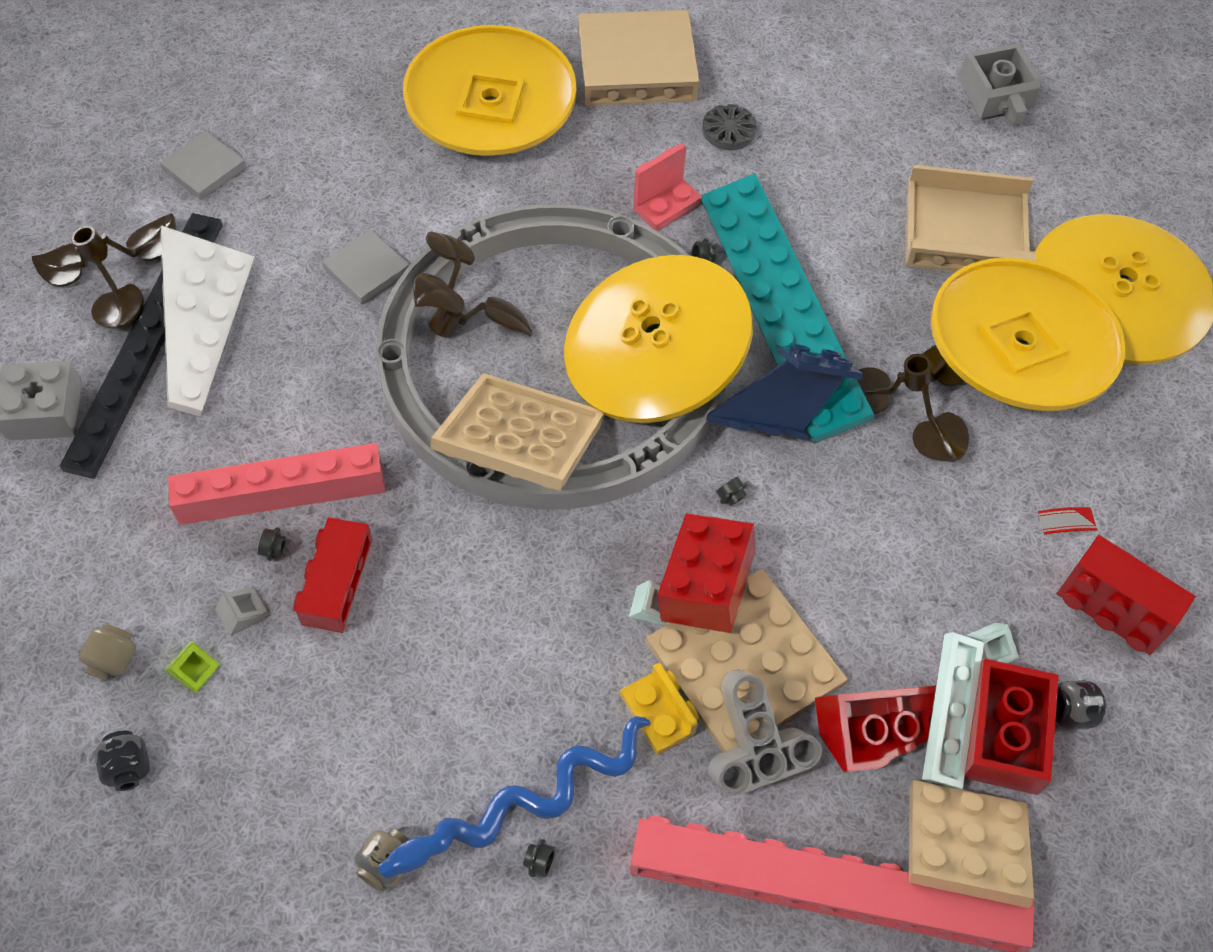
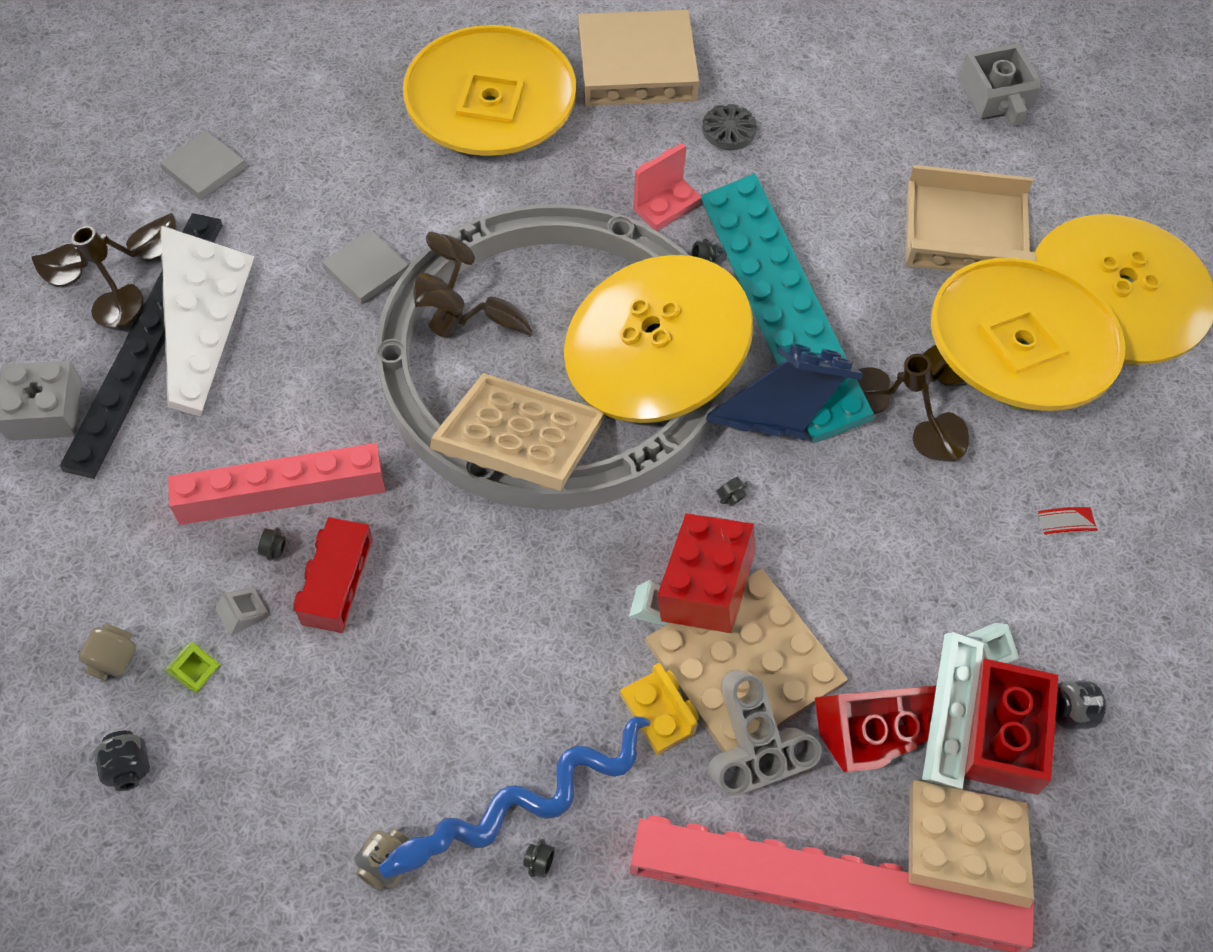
(1125, 596): red brick -> none

